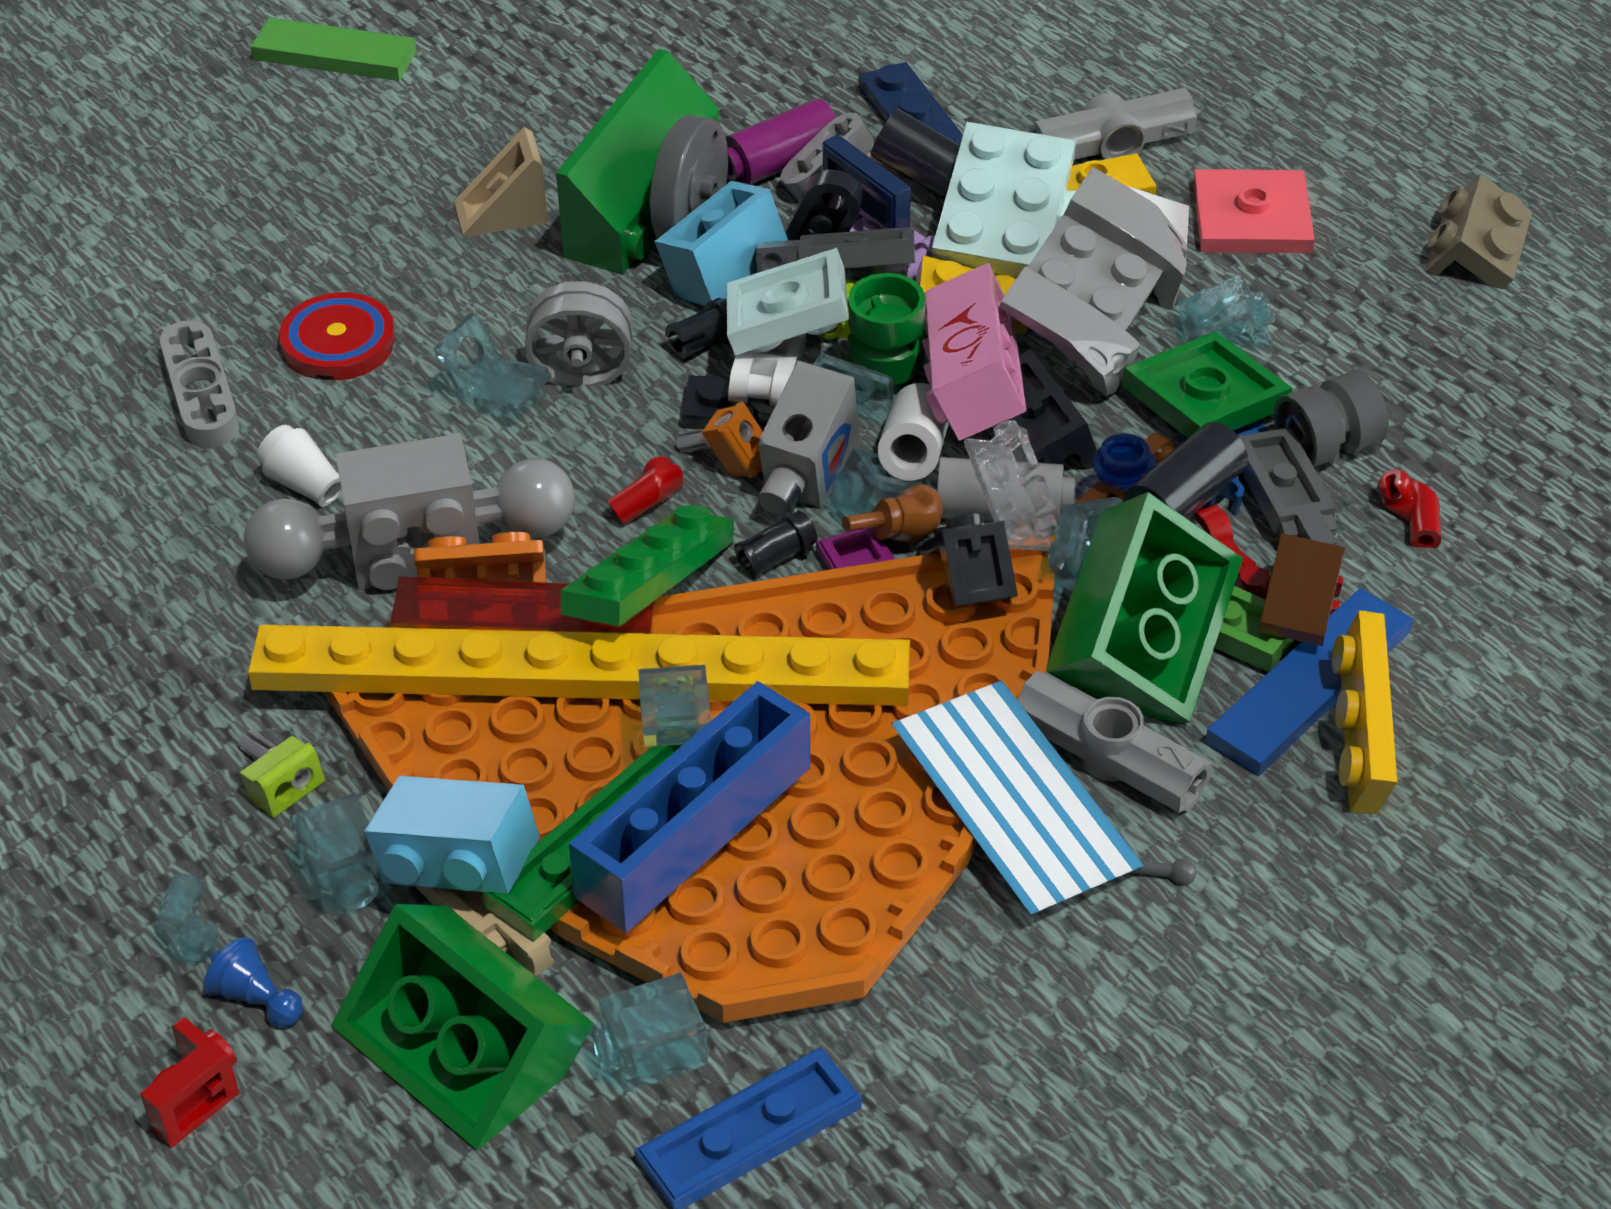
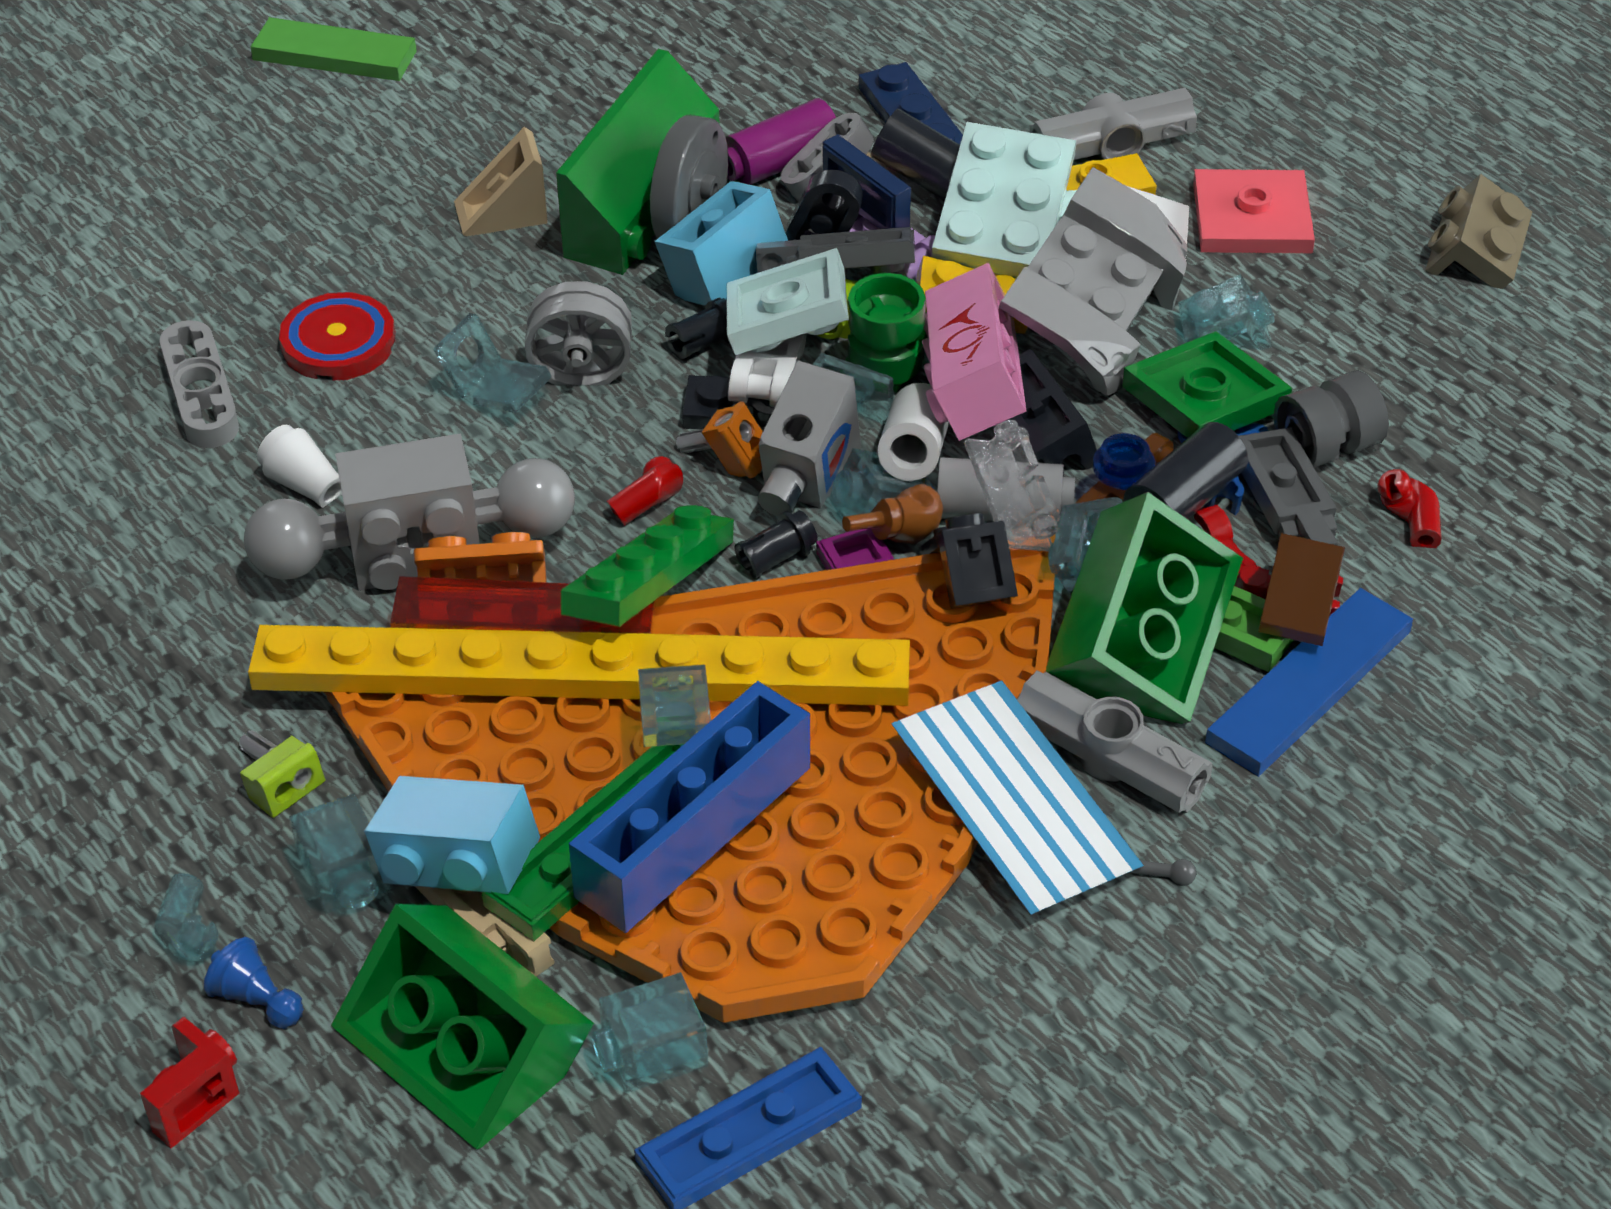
(1365, 713): yellow plate -> none

